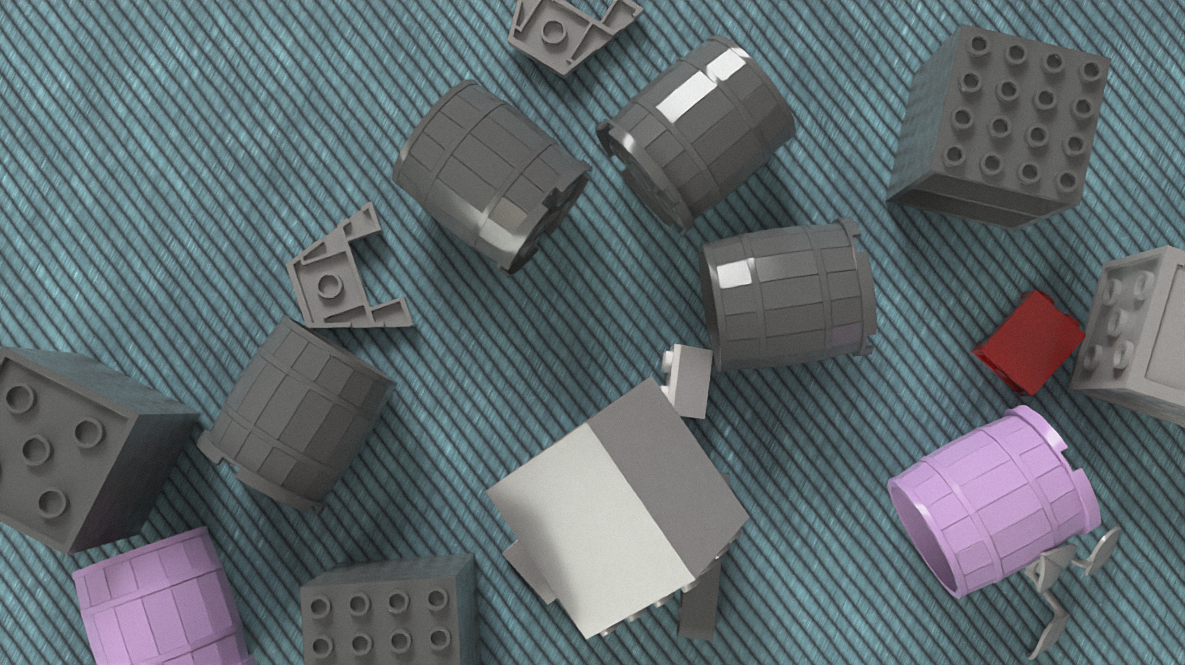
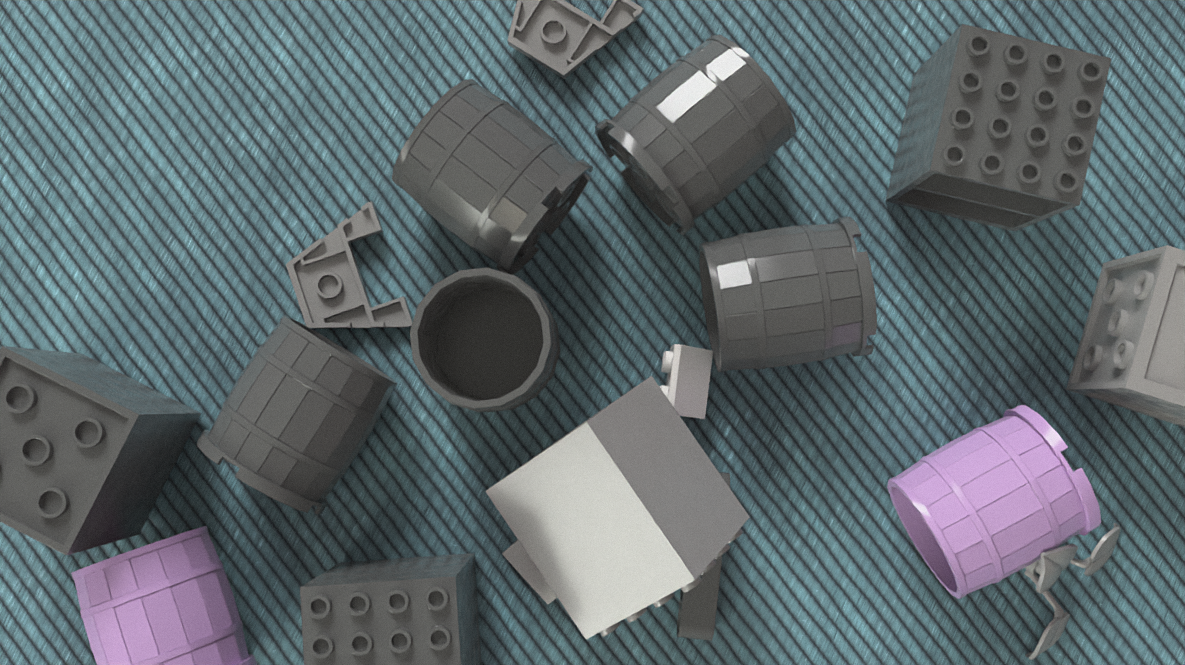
(485, 340): none -> dark grey piece
(1030, 343): red panel -> none

